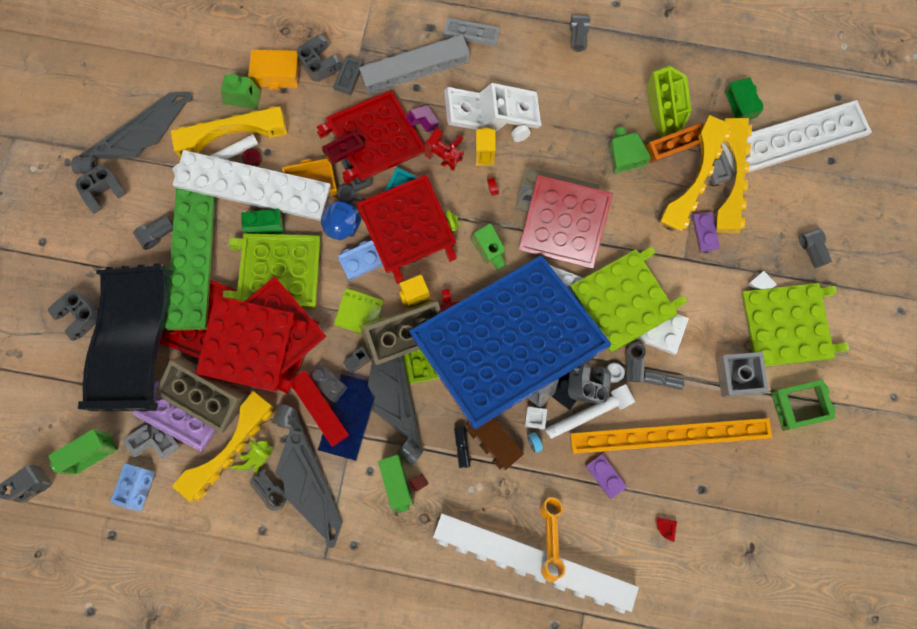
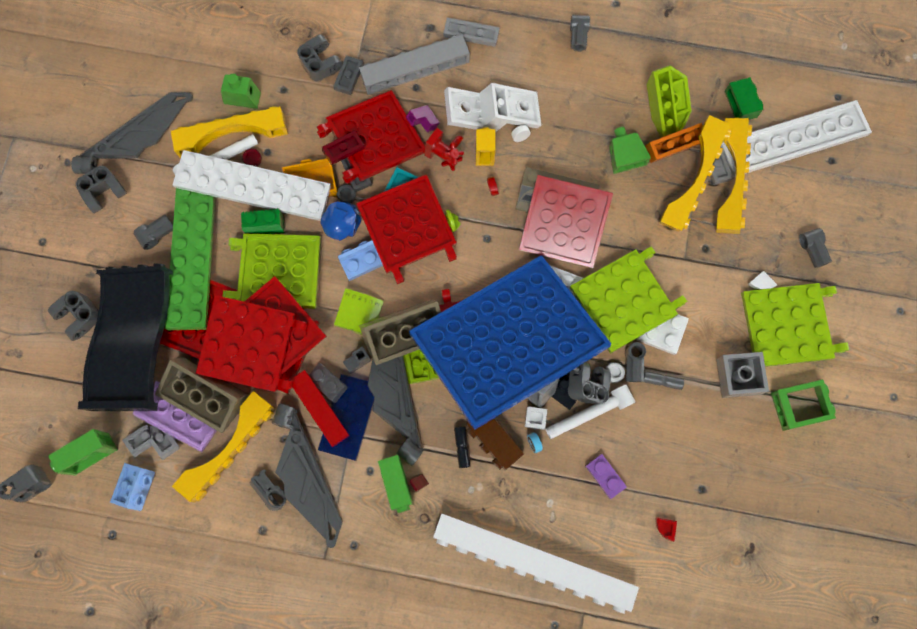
(257, 456): lime piece -> none
(274, 68): light orange container -> none
(414, 291): yellow brick -> none
(485, 239): bright green torso -> none
(552, 545): light orange piece -> none
(670, 436): light orange plate -> none
(705, 232): medium lavender plate -> none

